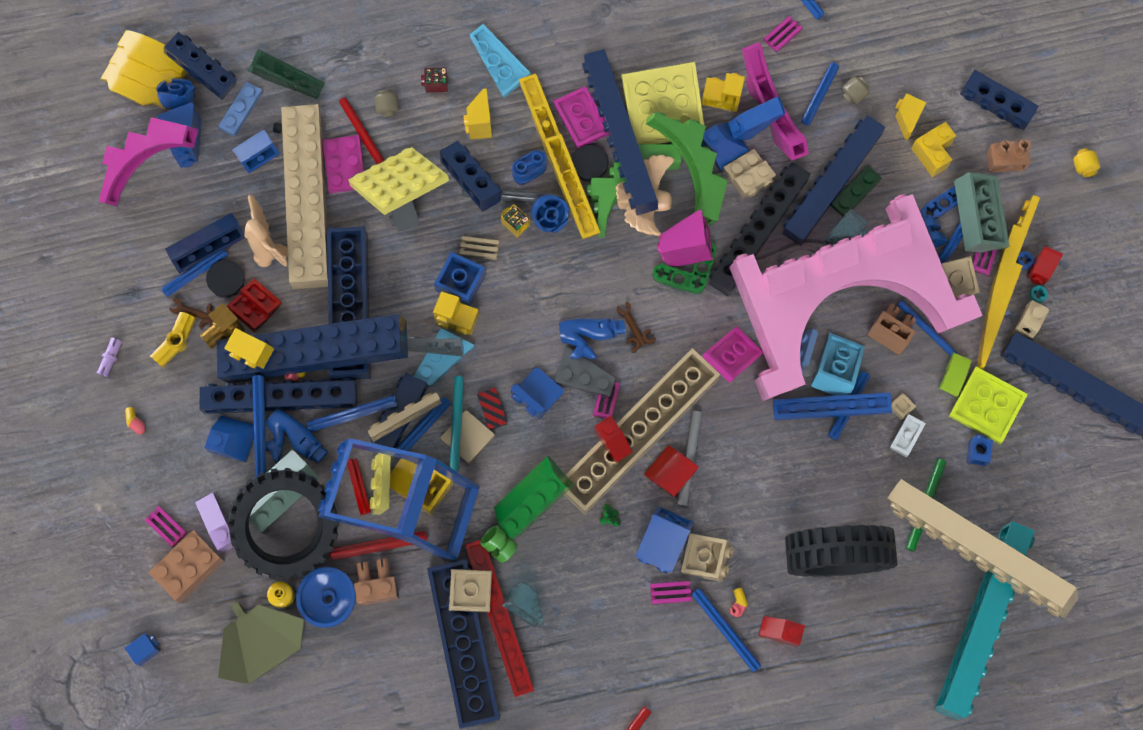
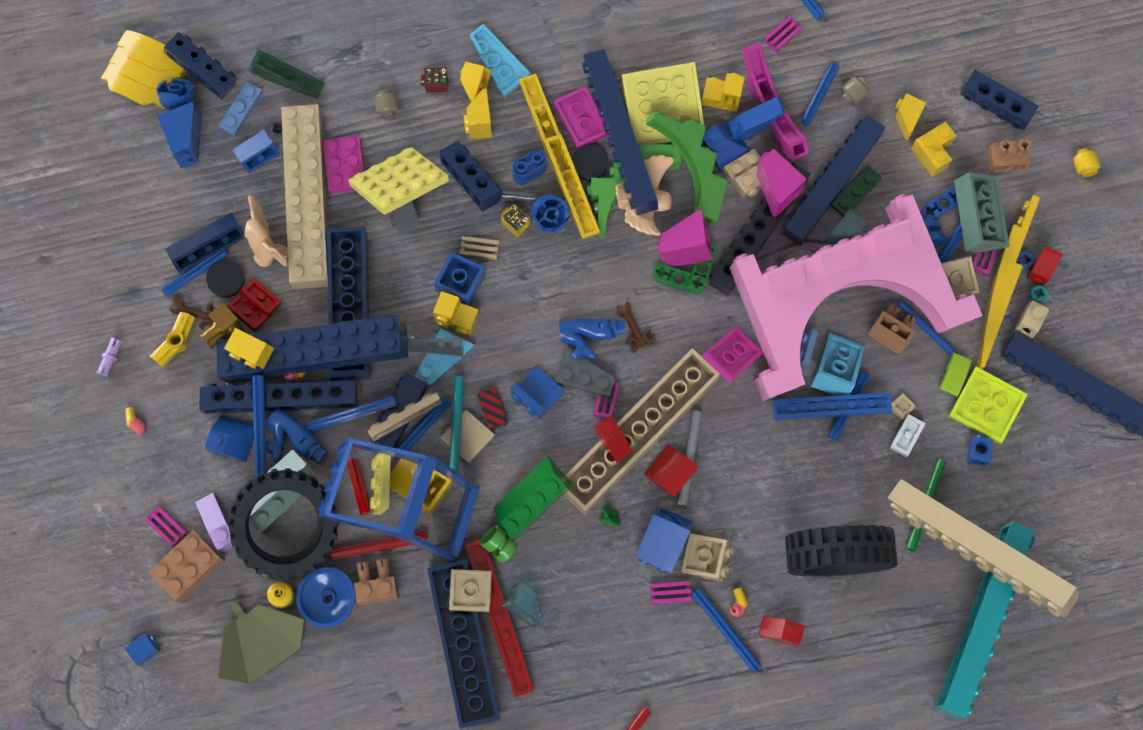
(138, 148): dark pink arch -> none
(360, 129): red piece -> none
(474, 79): none -> yellow slope
(778, 181): none -> dark pink slope

